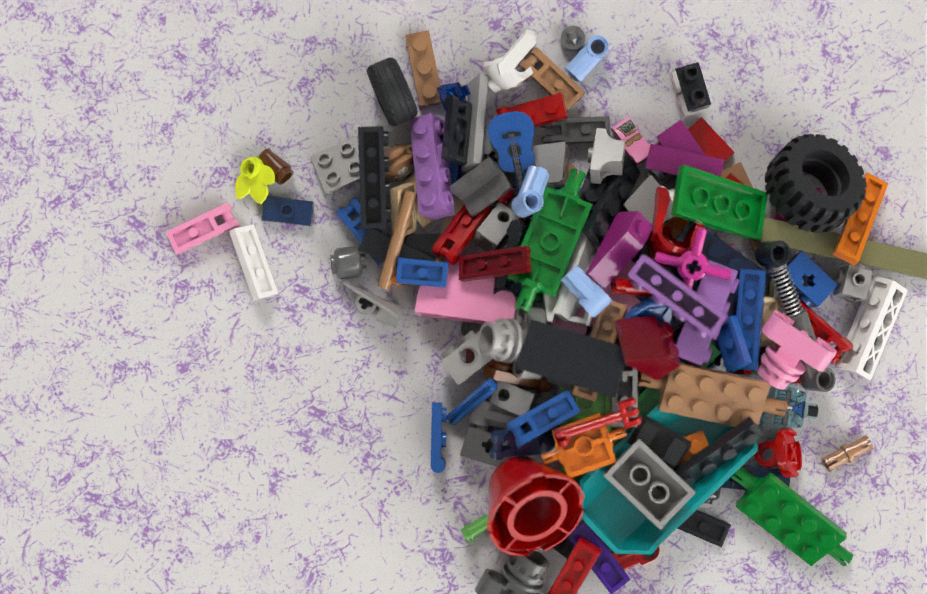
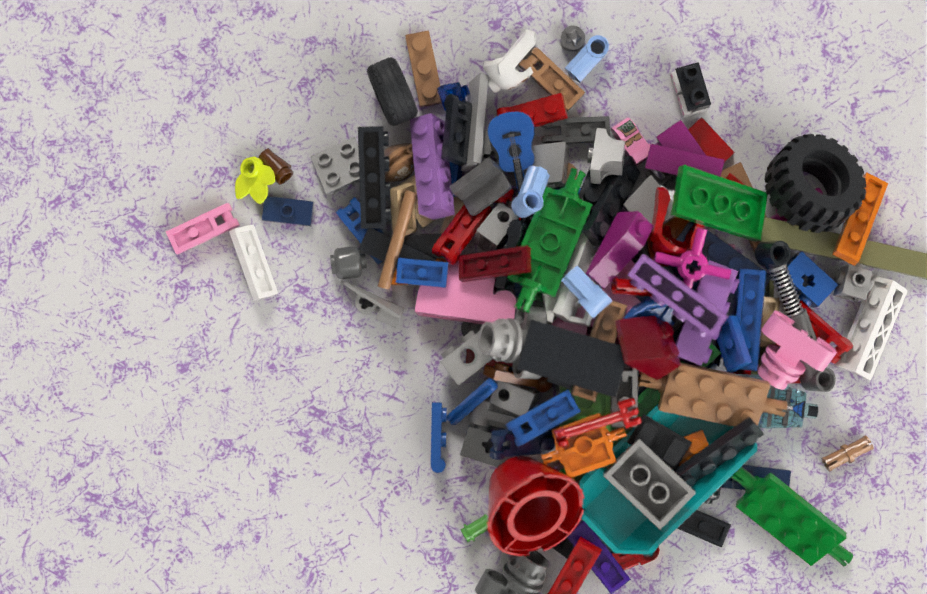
(786, 453): red tile -> none

